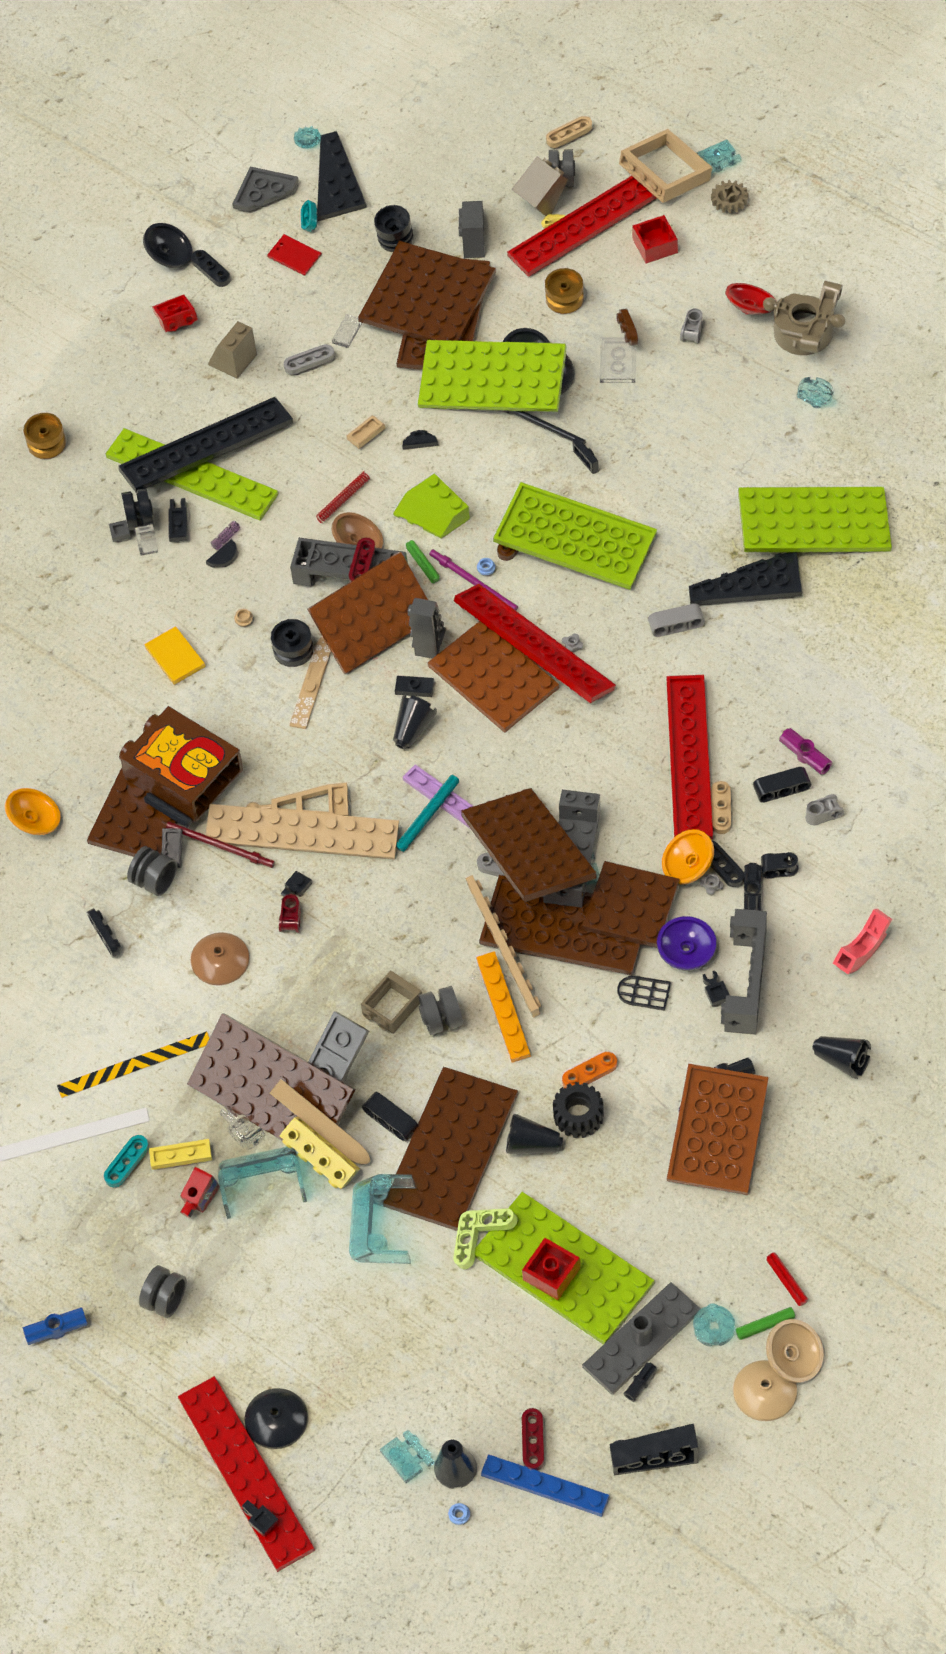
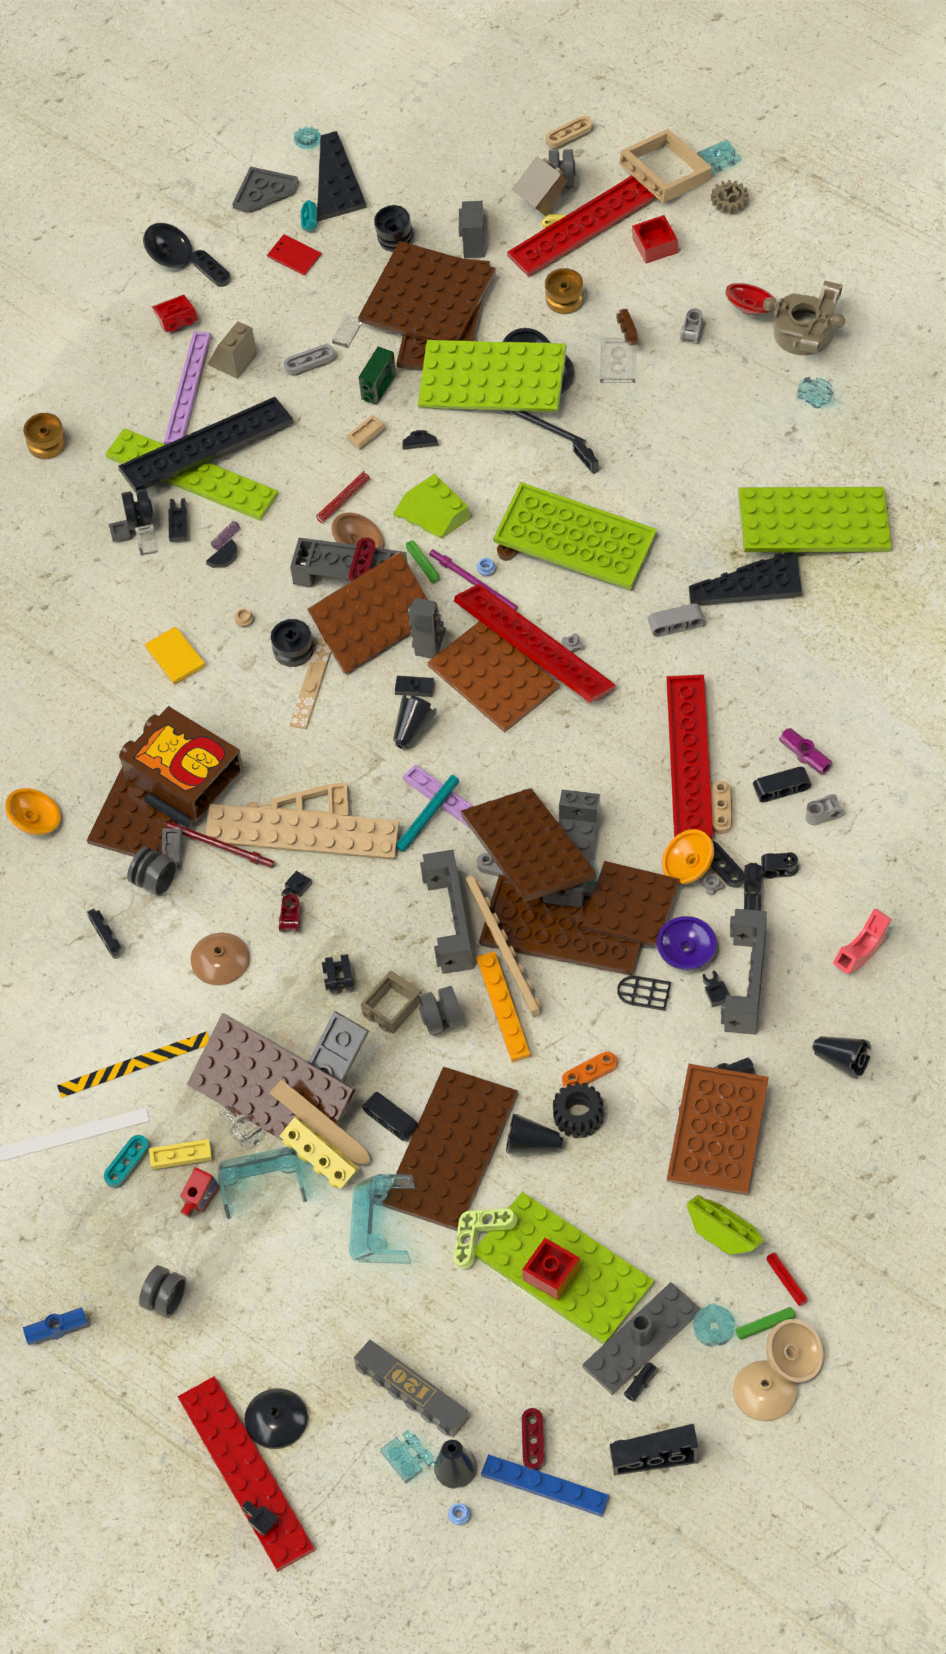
(188, 386): none -> lavender tile
(331, 982): none -> black brick
(377, 375): none -> dark green window
(411, 1388): none -> dark grey brick
(452, 951): none -> dark grey plate
(723, 1226): none -> lime wedge

